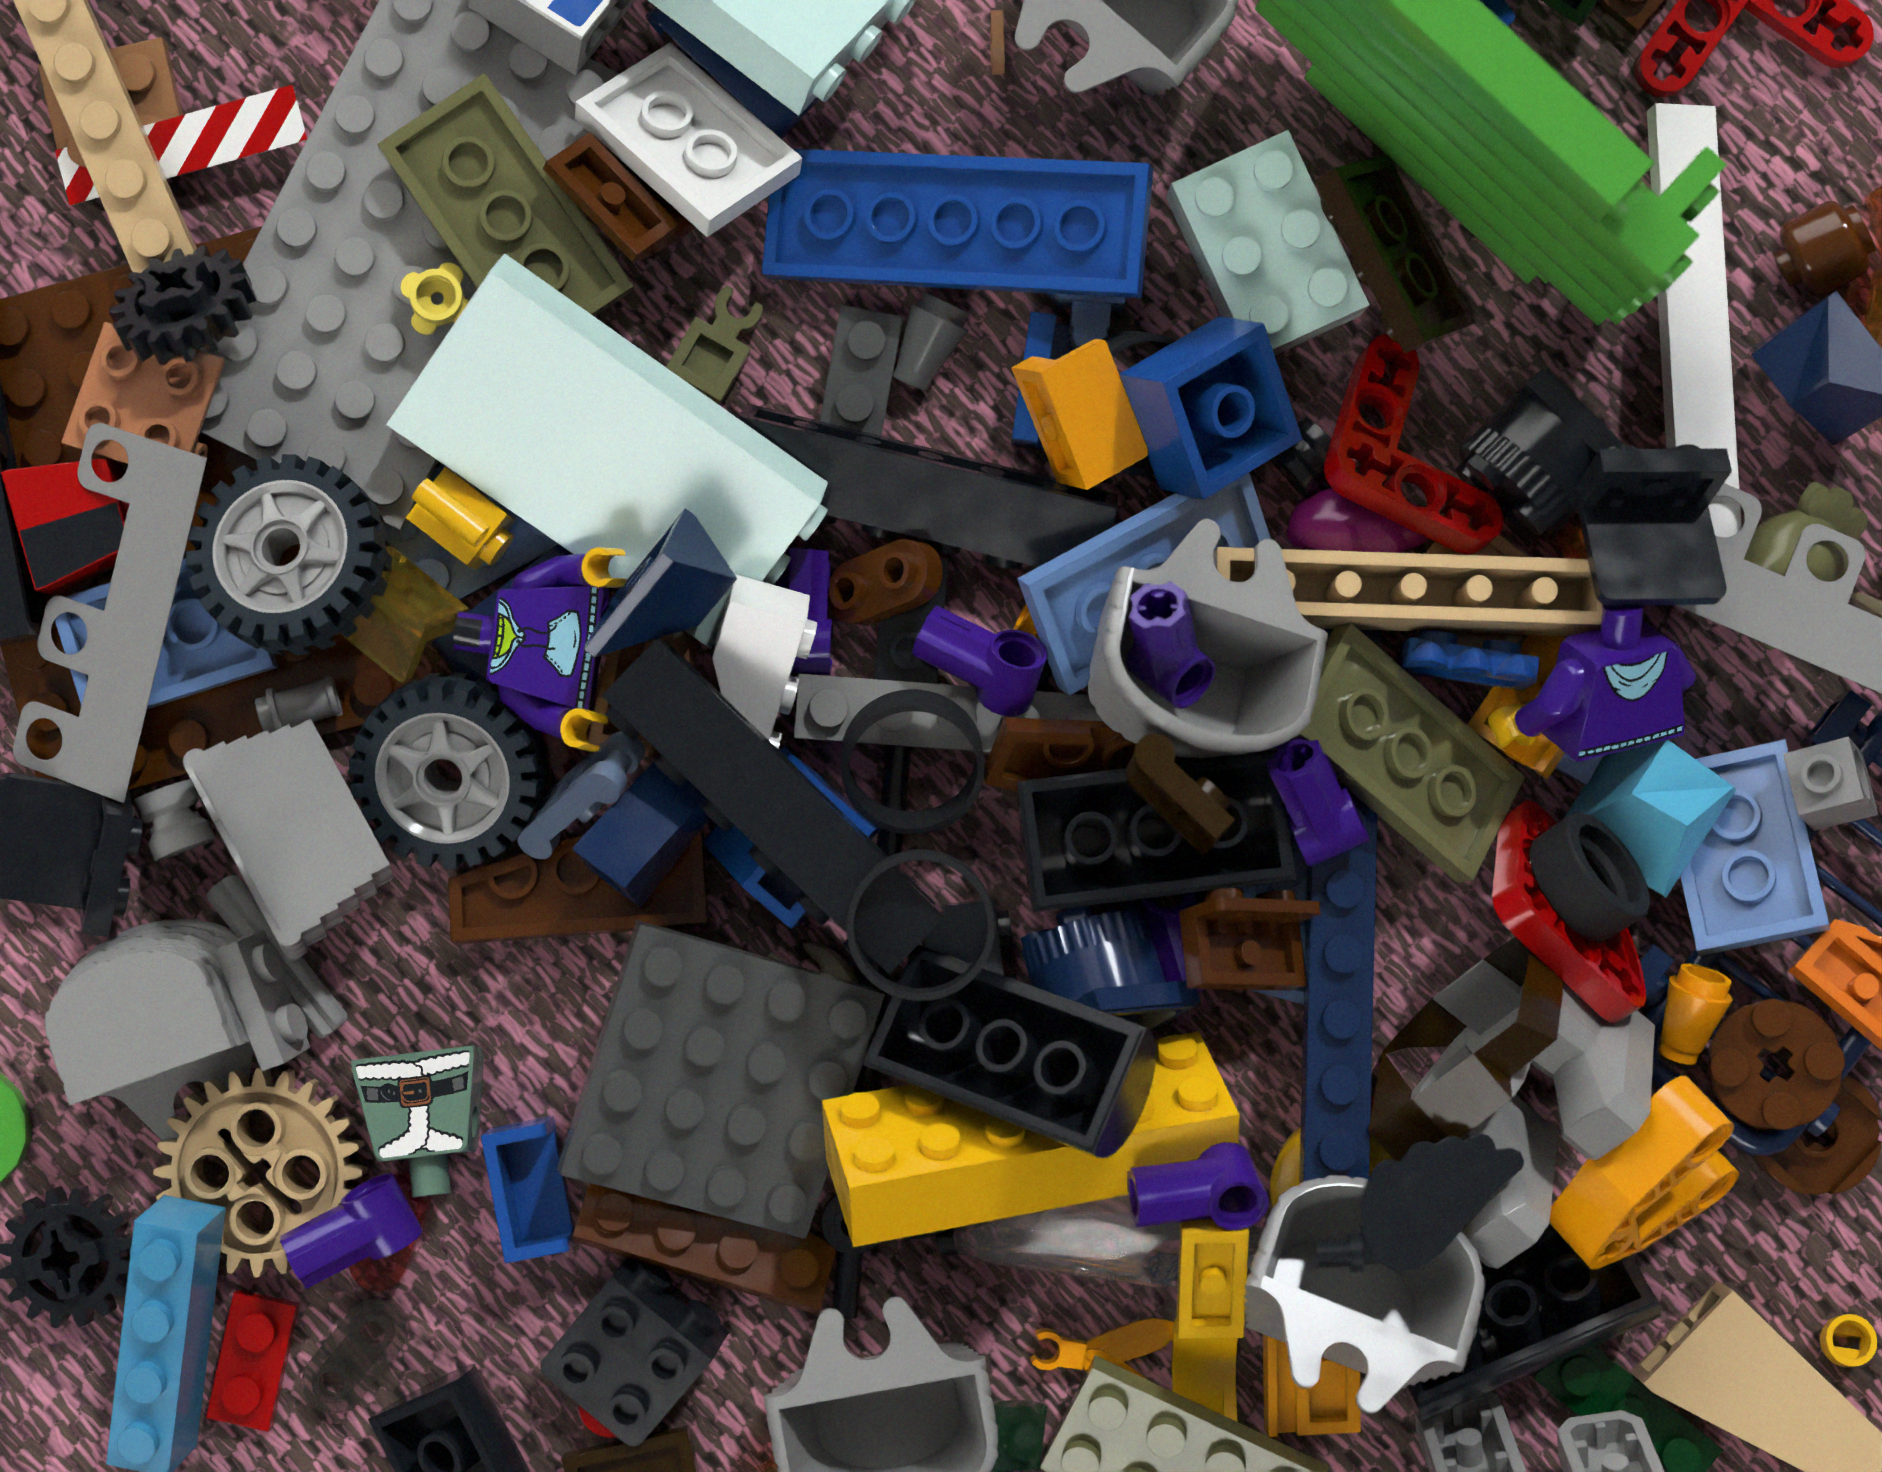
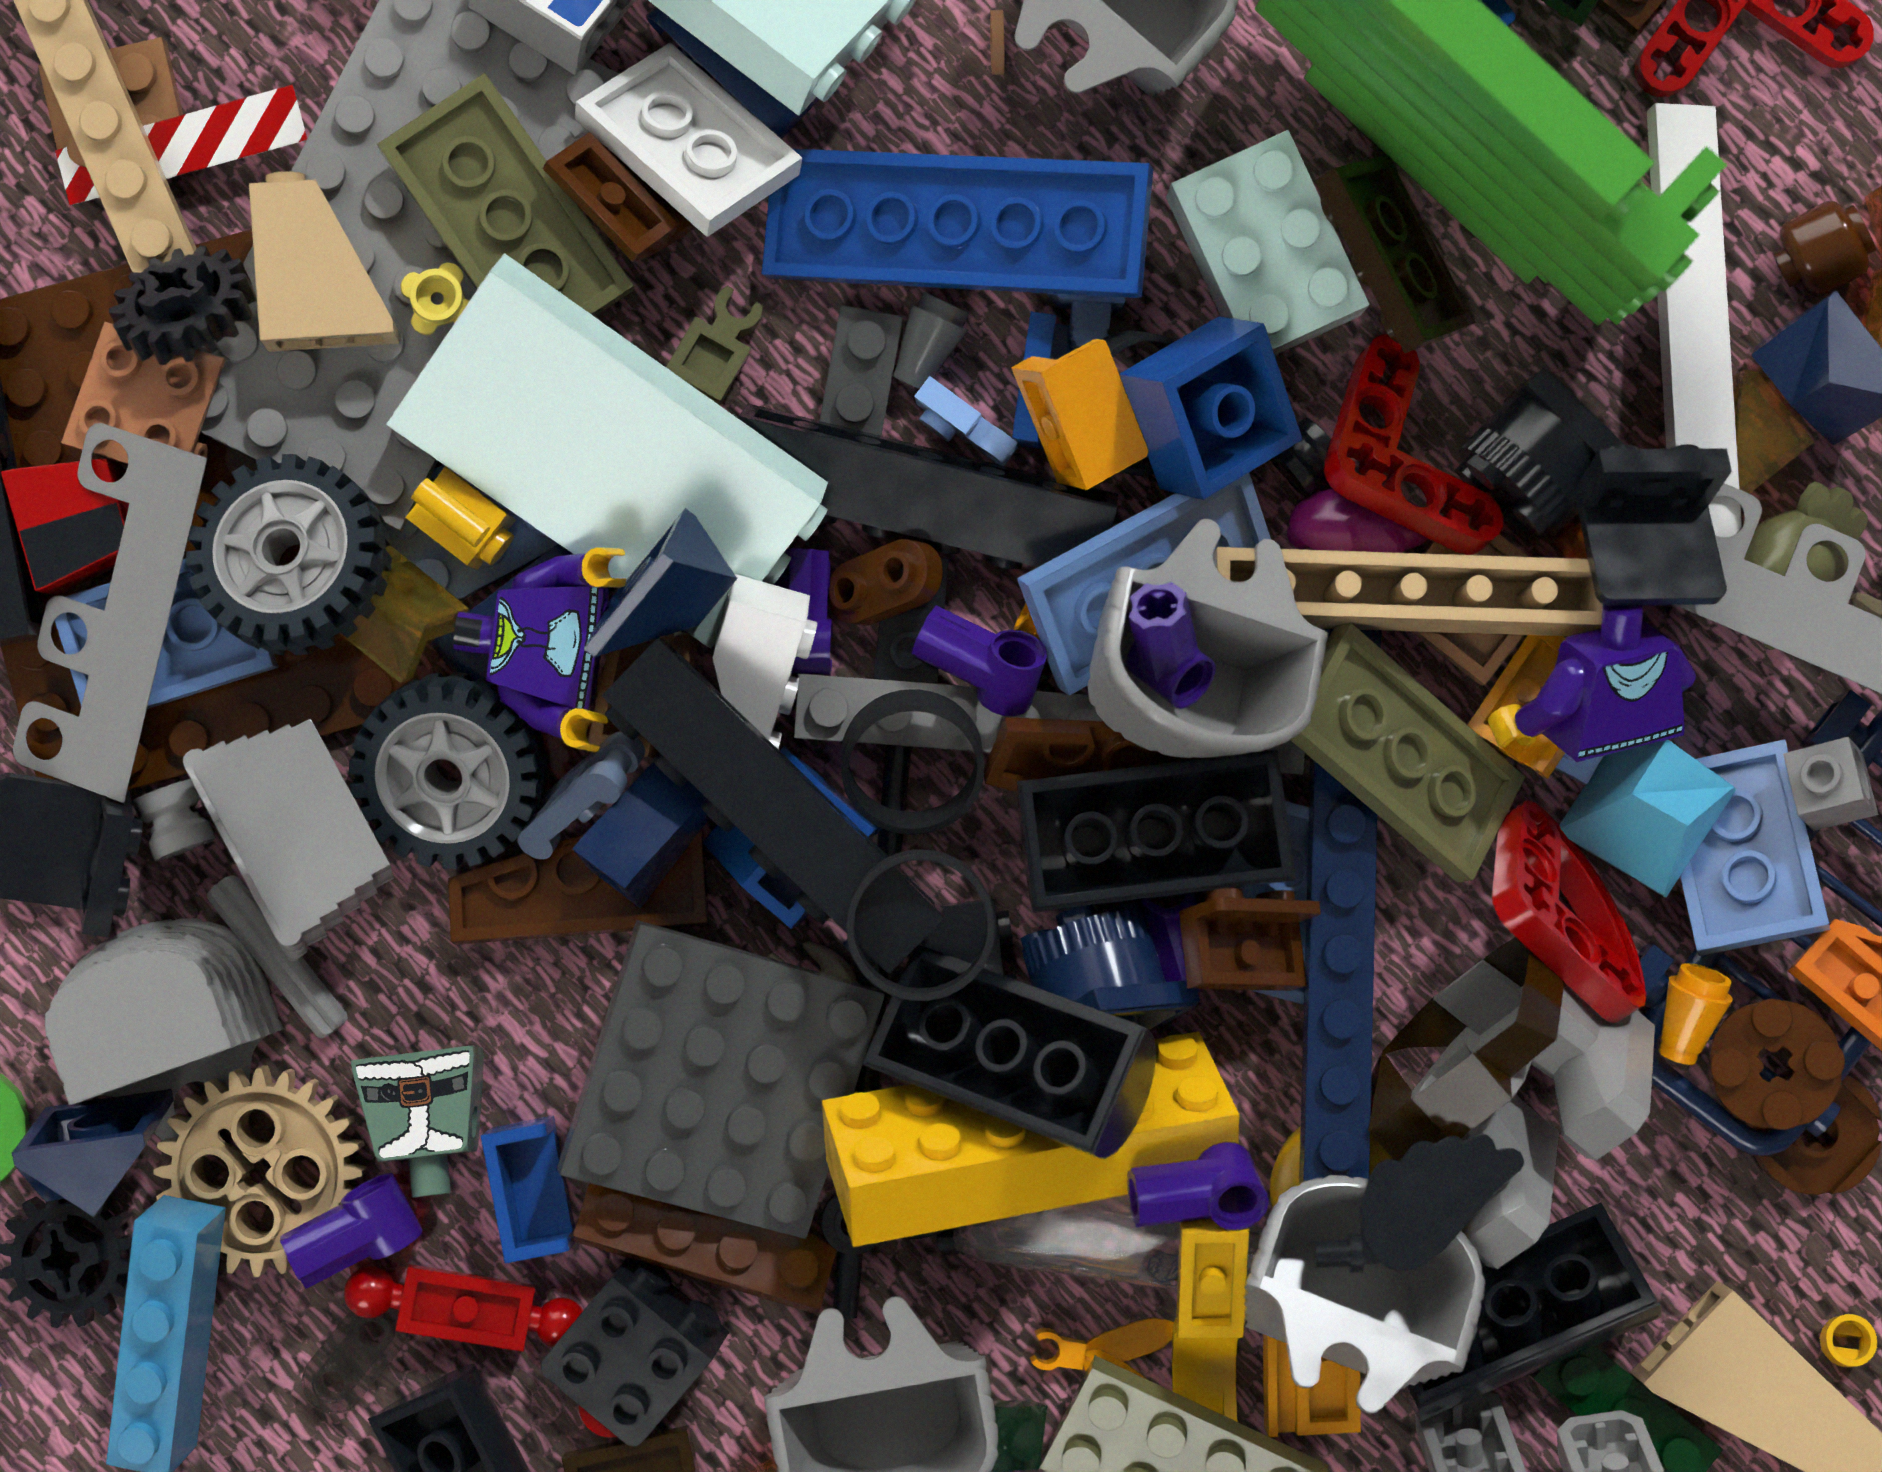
(88, 1146): none -> dark blue slope
(252, 1360): red plate -> none
(263, 1000): light grey plate -> none
(298, 704): light grey pin -> none
(308, 273): none -> tan slope
(460, 1306): none -> red plate
(950, 415): none -> light blue plate
(1189, 806): dark brown plate -> none
(1317, 807): dark purple piece -> none
(1494, 664): blue plate -> none
(1589, 877): black tyre -> none
(1648, 1180): light orange connector -> none
(1764, 431): none -> clear yellow slope

